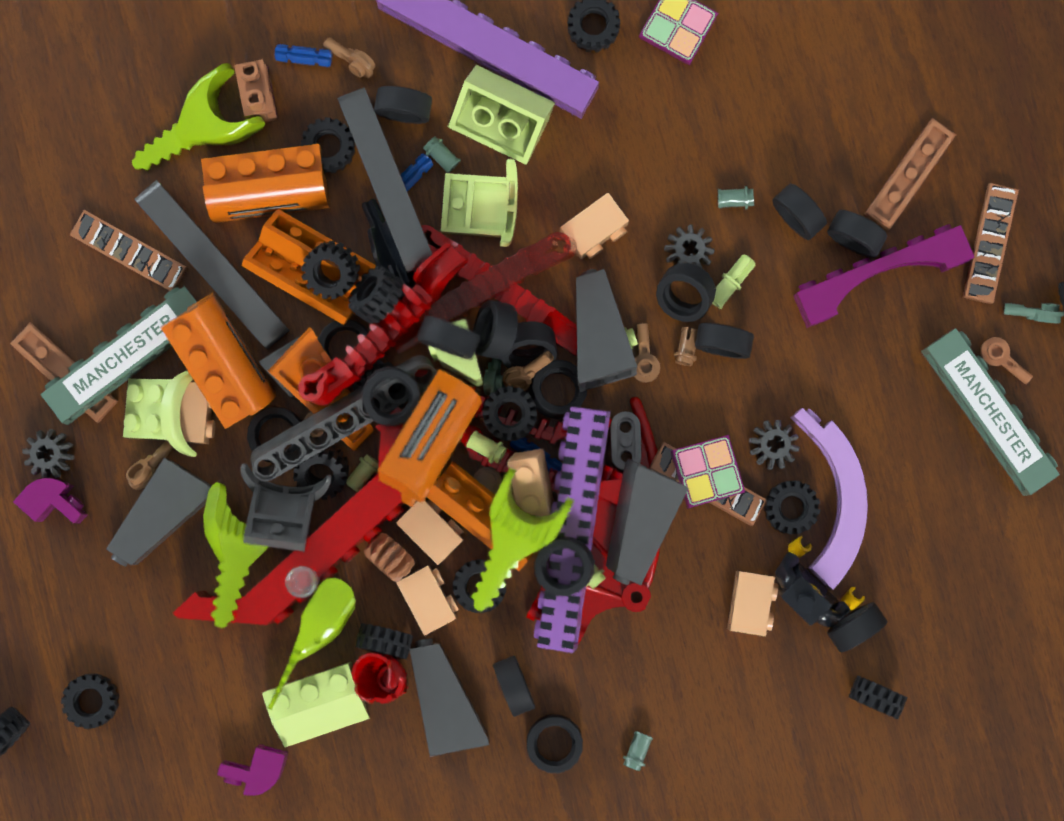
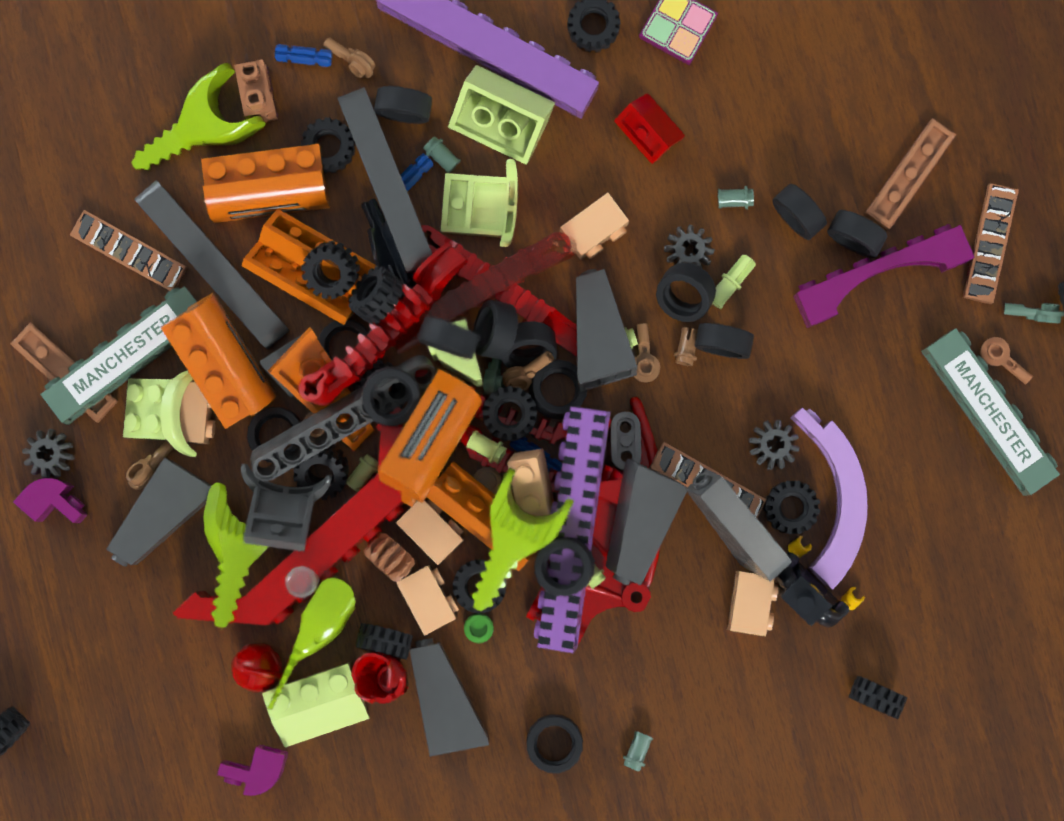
(74, 711): black tyre -> none
(256, 667): none -> red helmet
(478, 628): none -> bright green tile
(513, 686): black tyre -> none
(649, 127): none -> red panel
(708, 471): tile -> none
(737, 526): none -> slope
(857, 627): black tyre -> none

